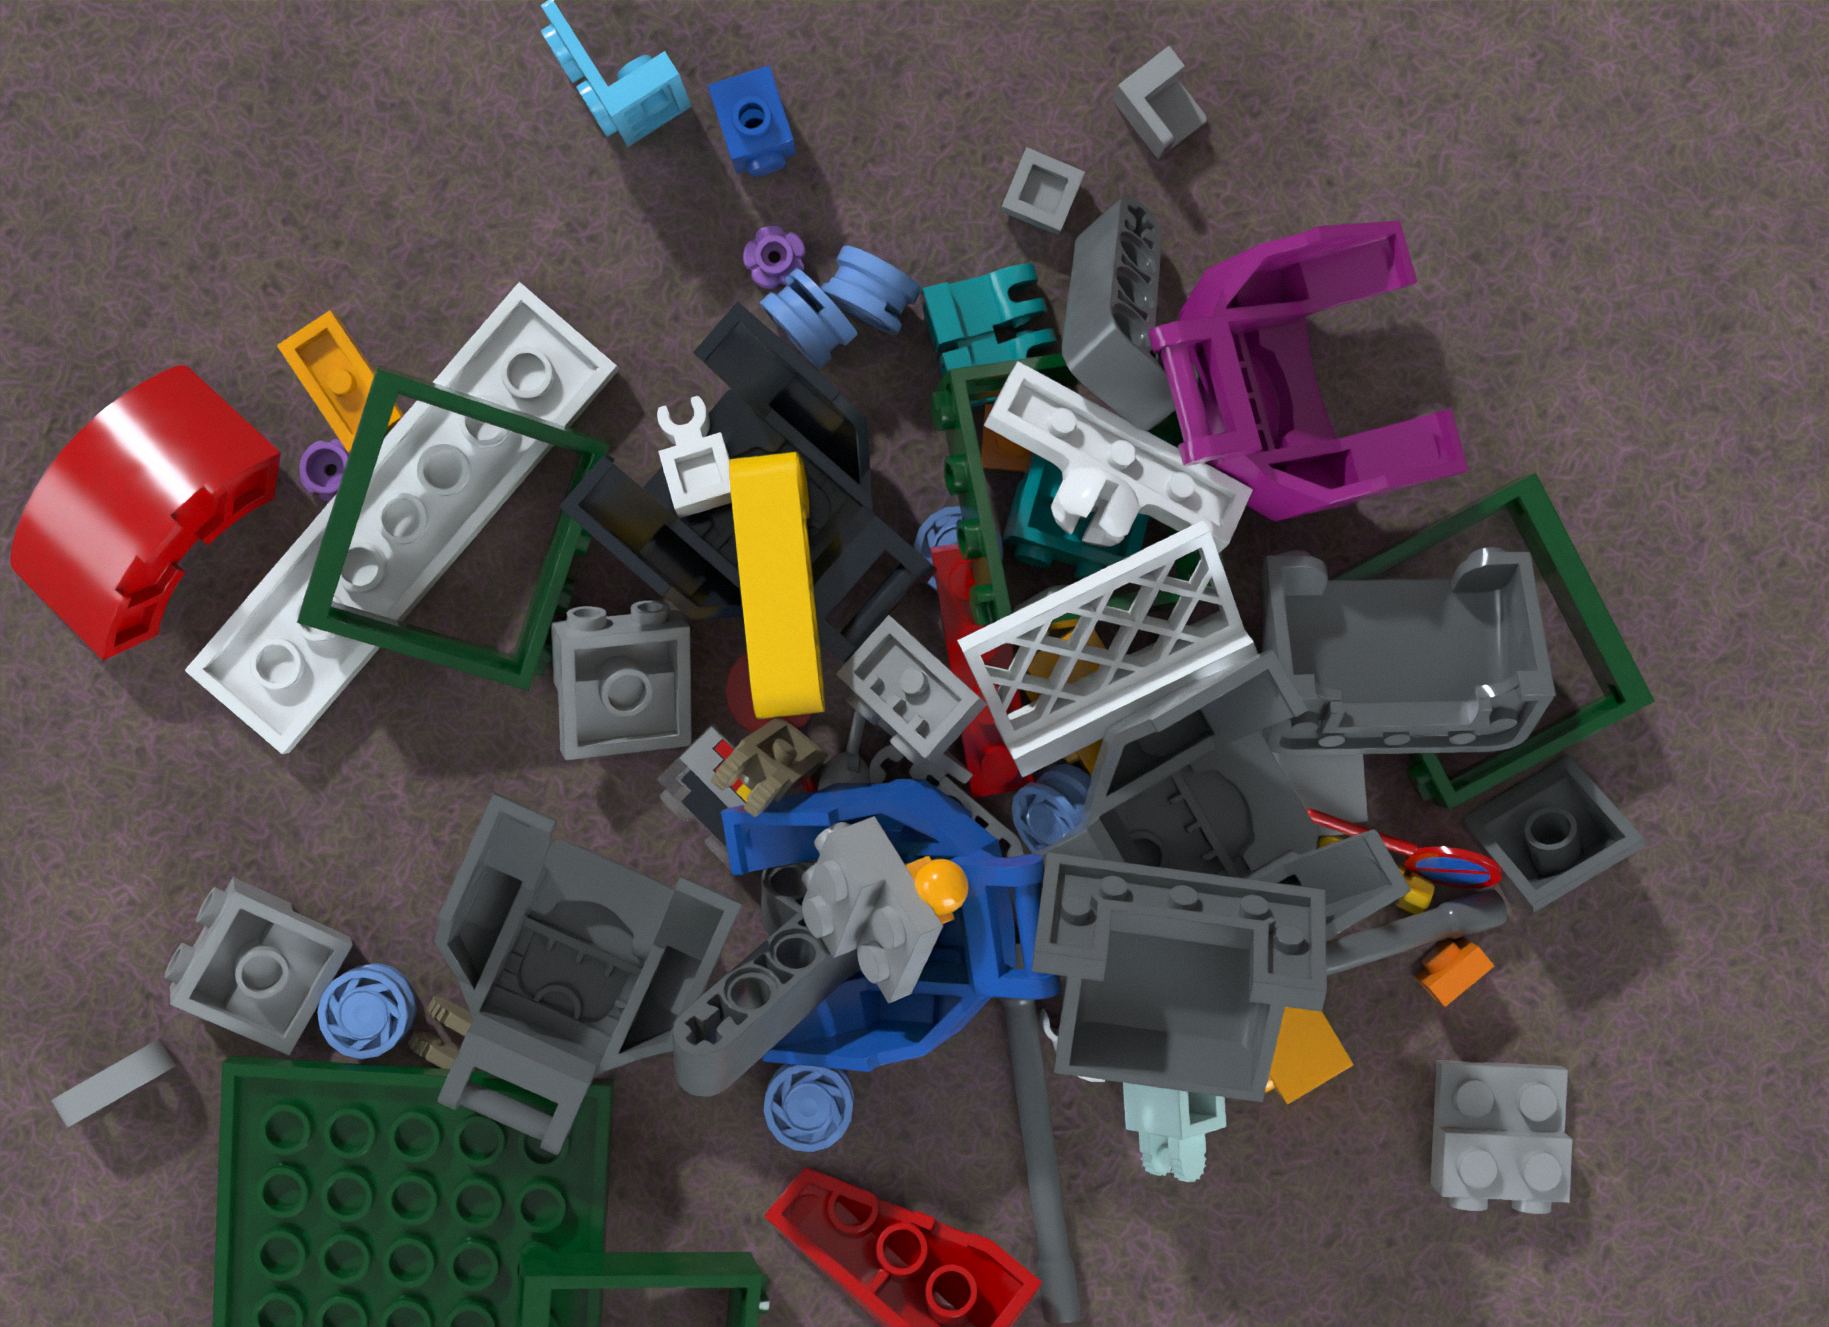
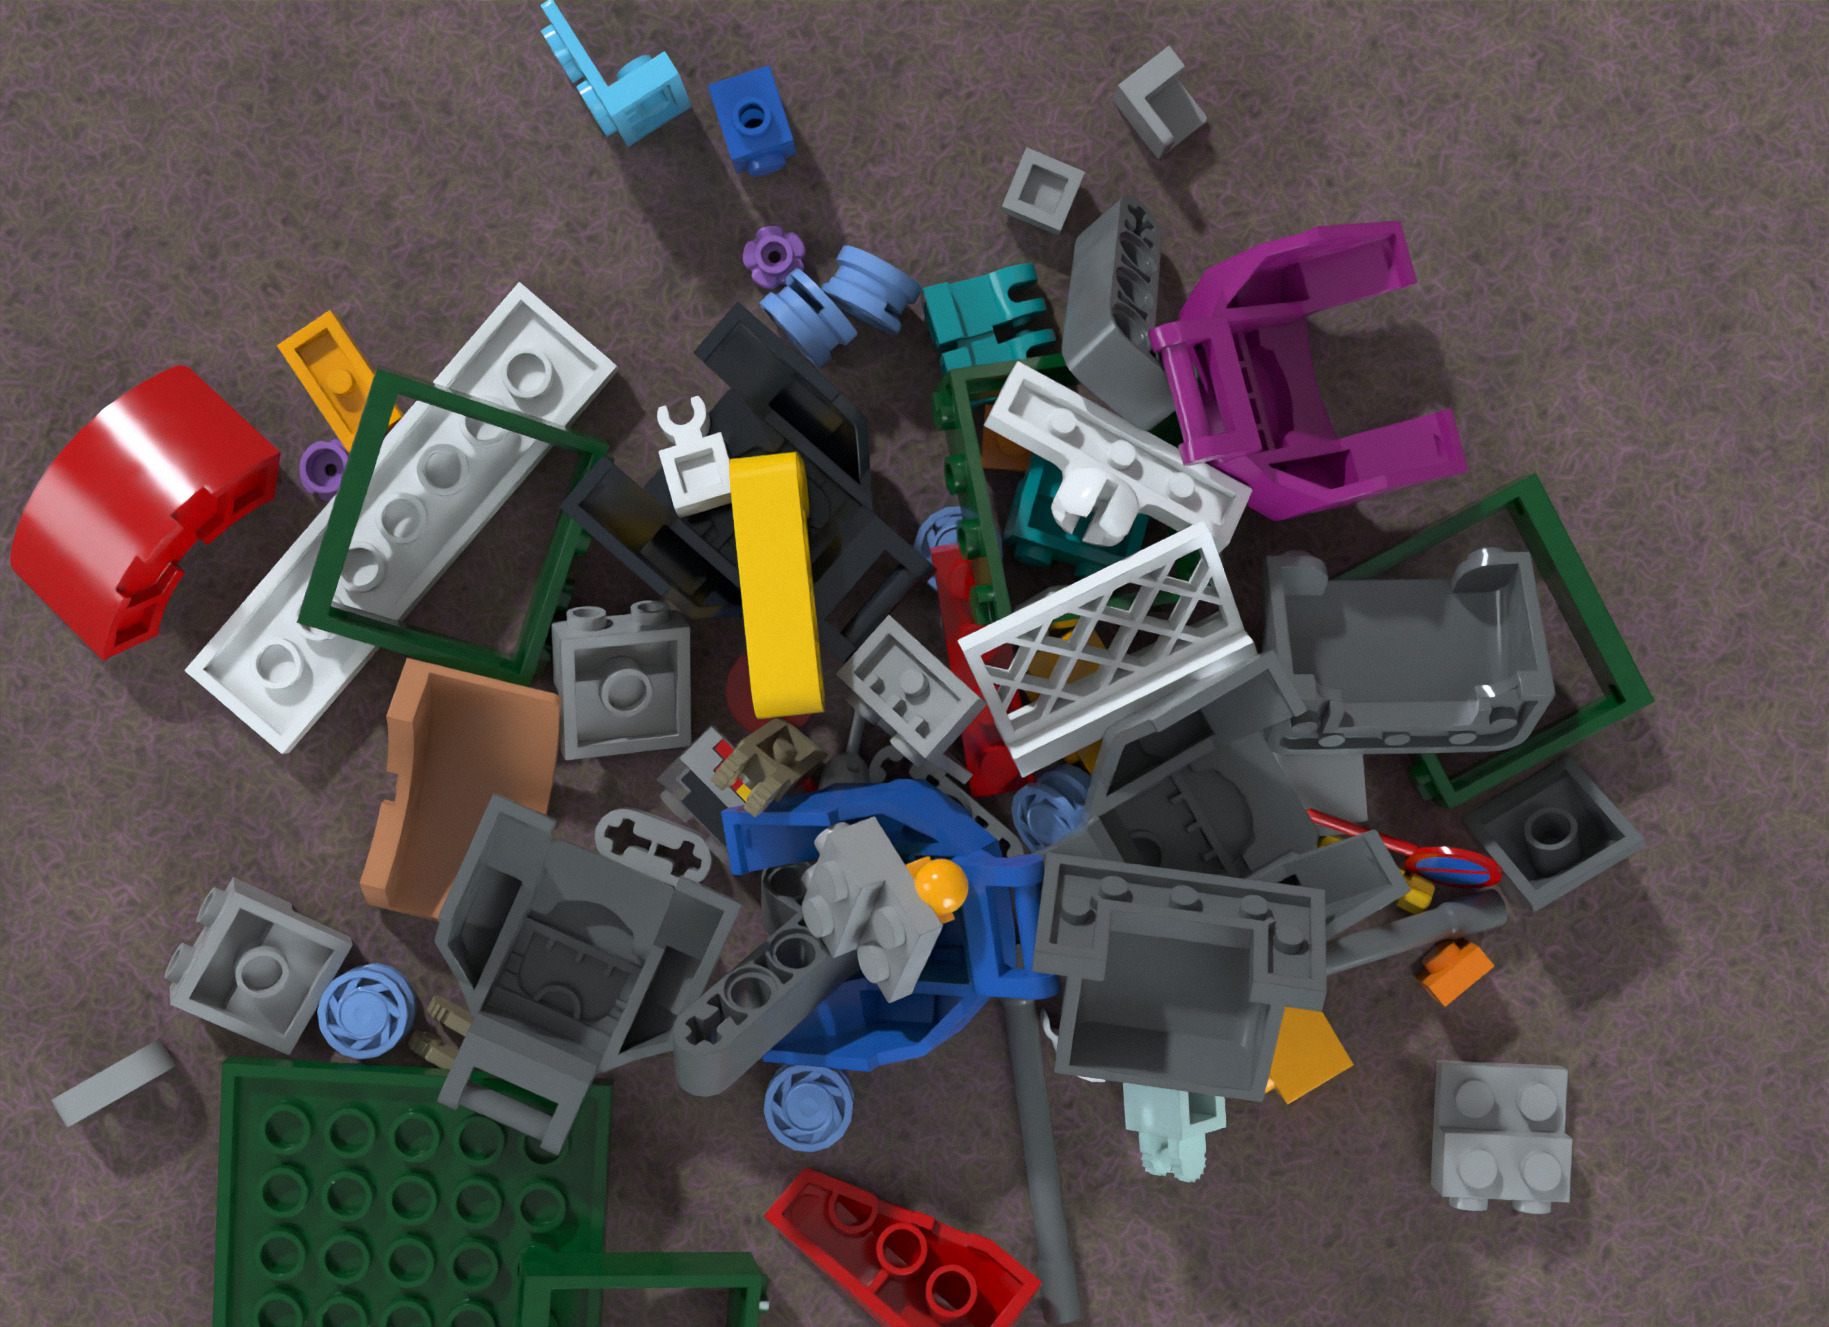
(453, 747): none -> nougat panel
(659, 832): none -> light grey beam

